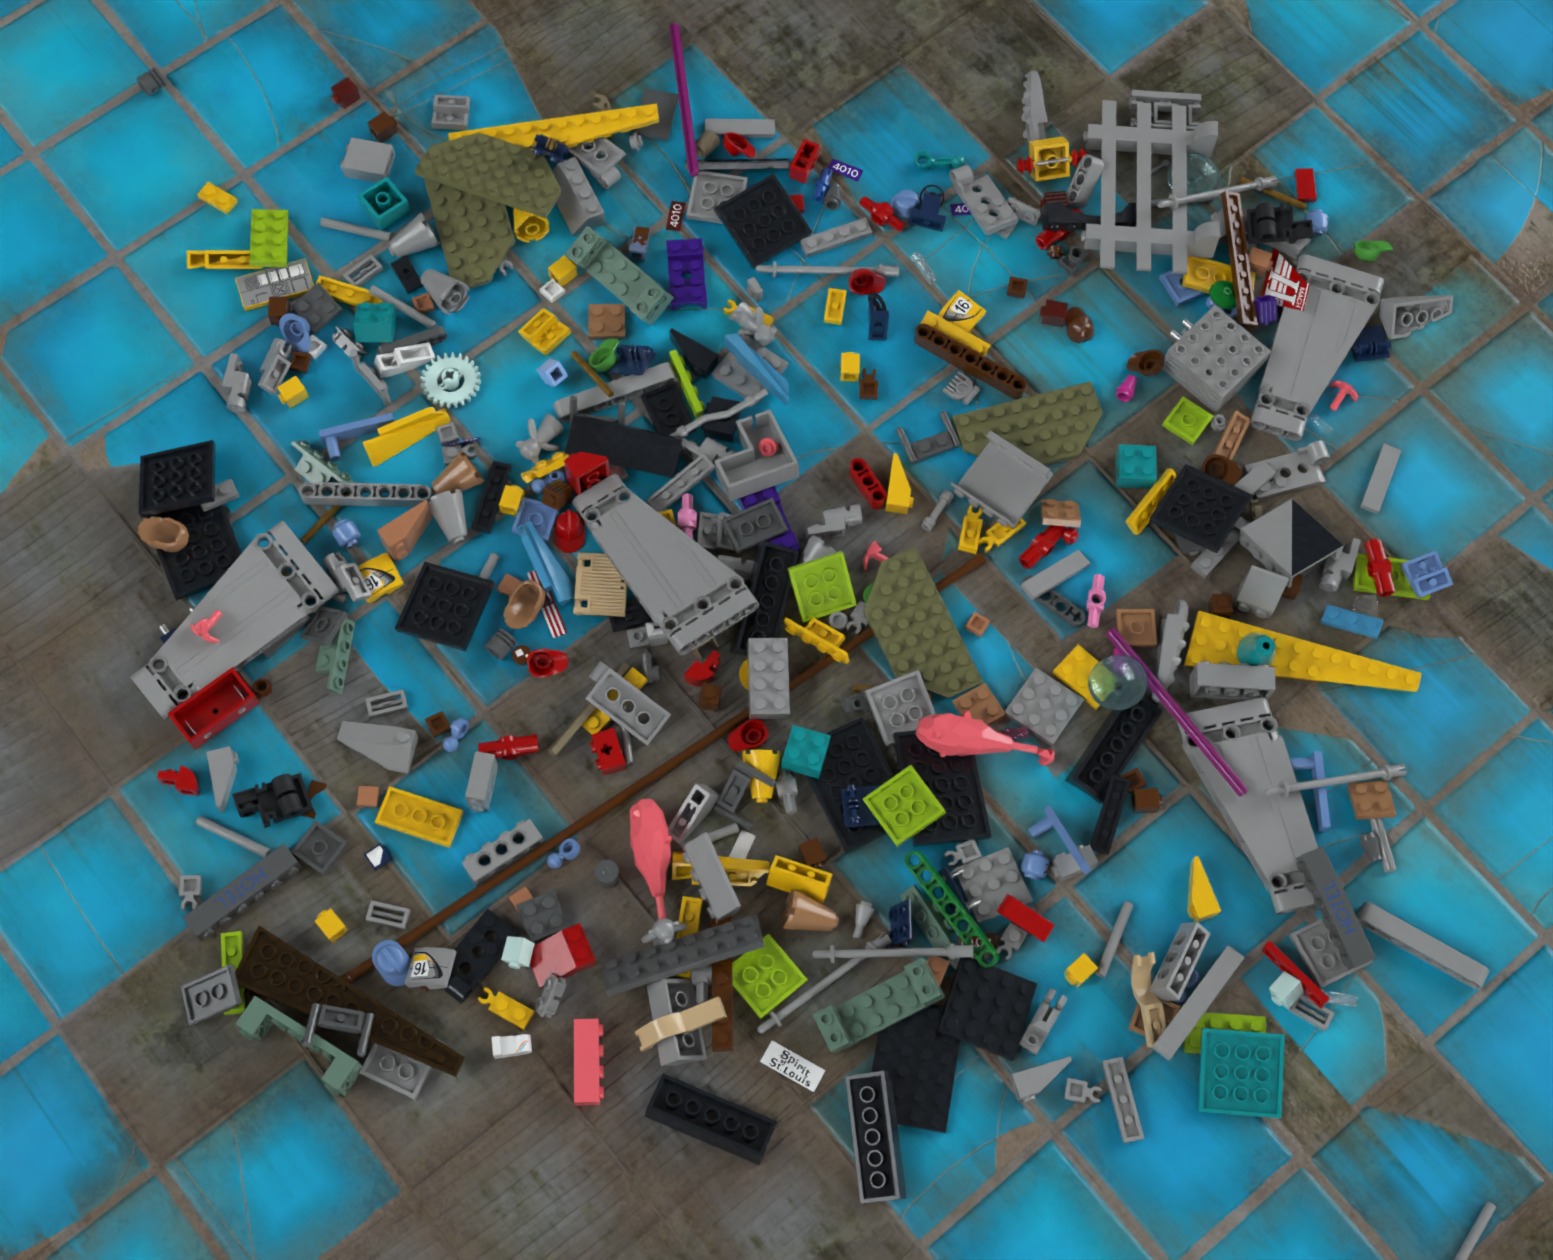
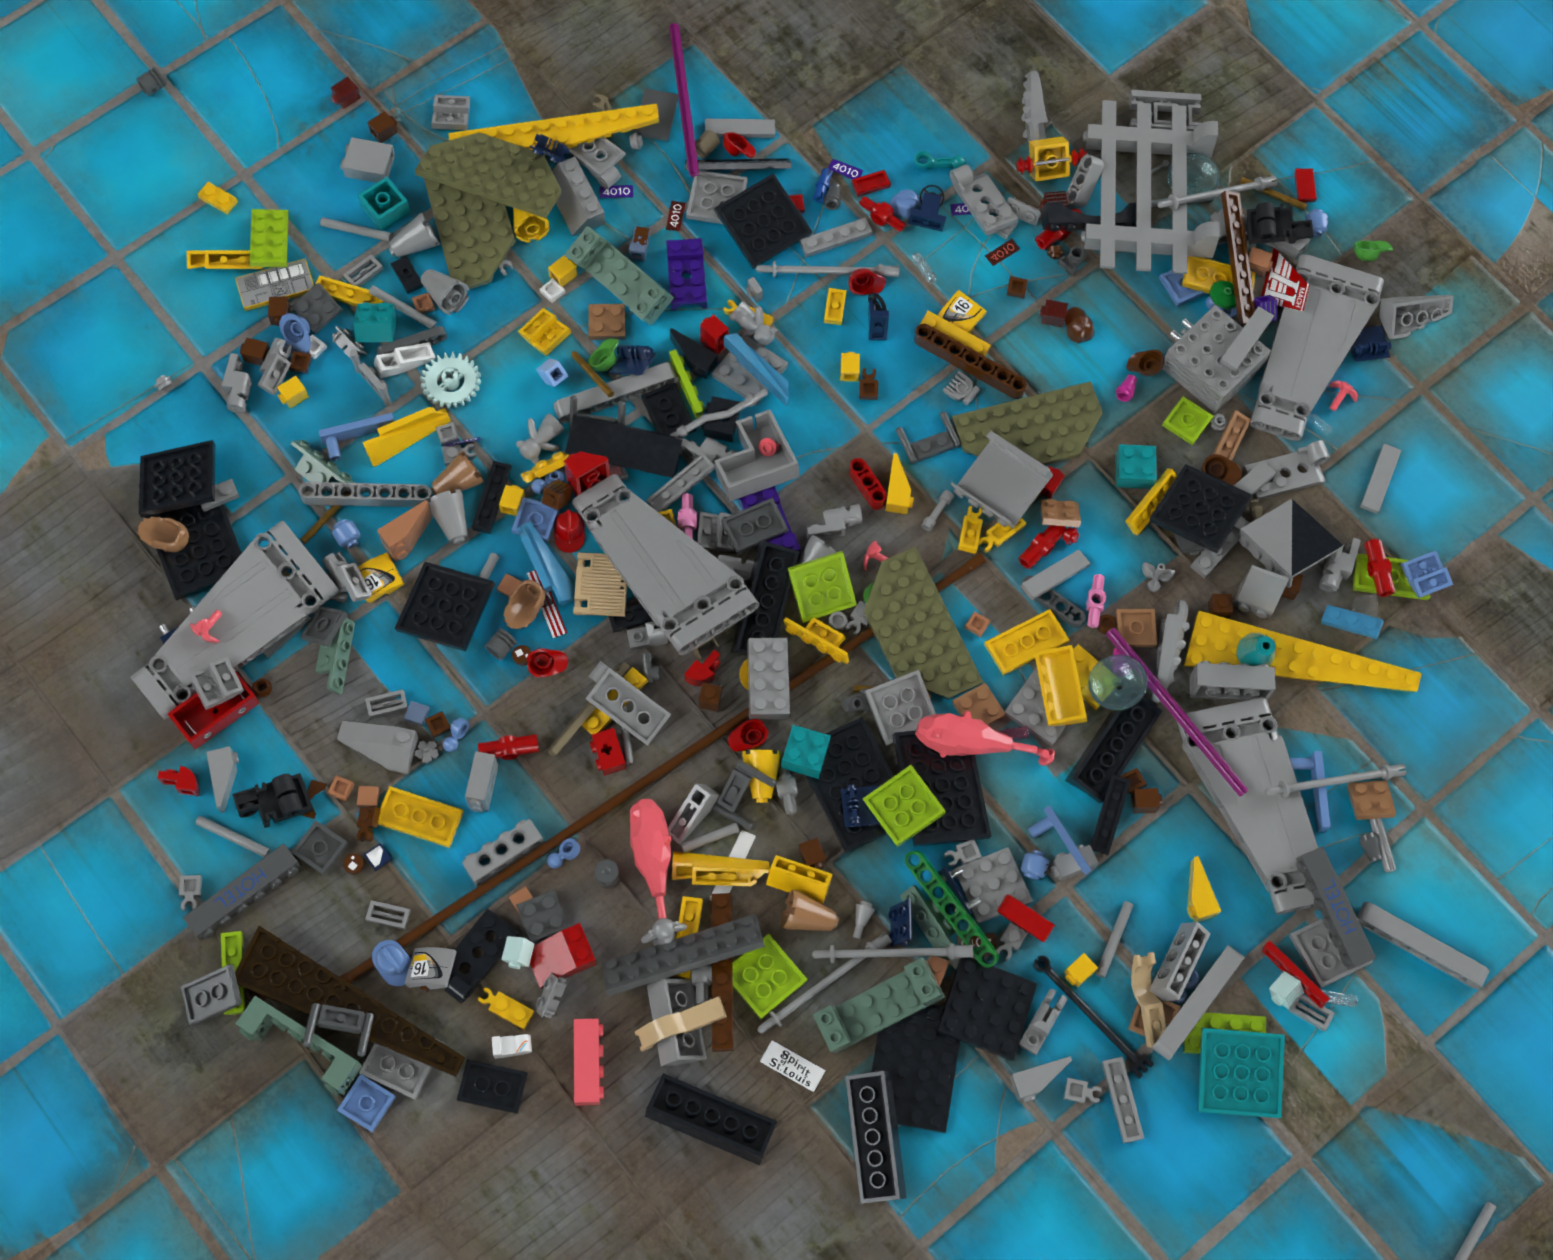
(163, 382): none -> light grey plate
(216, 683): none -> light grey slope
(254, 351): none -> reddish brown brick
(331, 925): yellow brick -> none
(340, 788): none -> nougat tile
(353, 863): none -> reddish brown tile
(366, 1103): none -> medium blue plate
(367, 820): none -> reddish brown plate
(416, 713): none -> sand blue tile
(427, 751): none -> light grey plant
(492, 1086): none -> black tile
(616, 191): none -> dark purple sticker
(711, 878): light grey slope -> none
(712, 334): none -> red brick
(804, 161): red brick -> none
(871, 183): none -> red tile
(1002, 252): none -> clear red sticker
(1017, 645): none -> yellow tile
(1053, 484): none -> red brick
(1060, 686): none -> yellow slope
(1106, 623): none -> reddish brown tile
(1137, 1062): none -> black hinge
(1159, 574): none -> light grey plant
(1246, 339): none -> light grey tile

